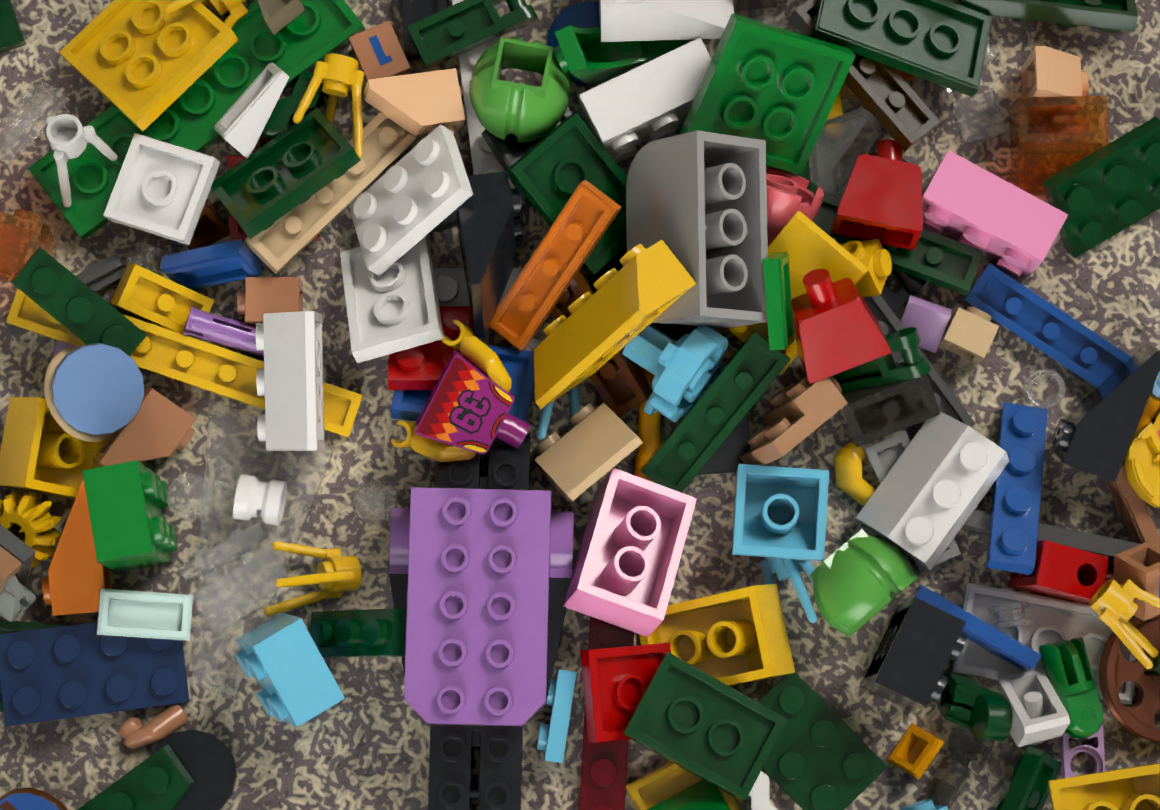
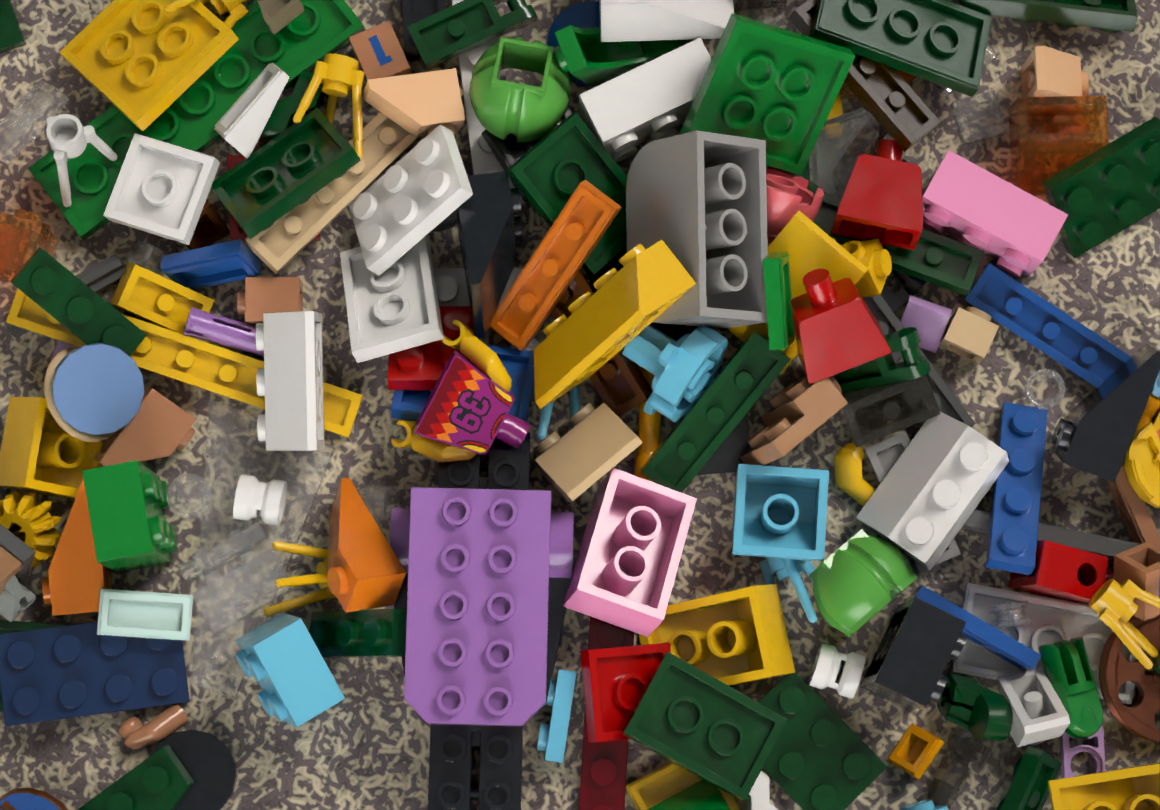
(360, 560): none -> orange slope
(837, 670): none -> white wheel

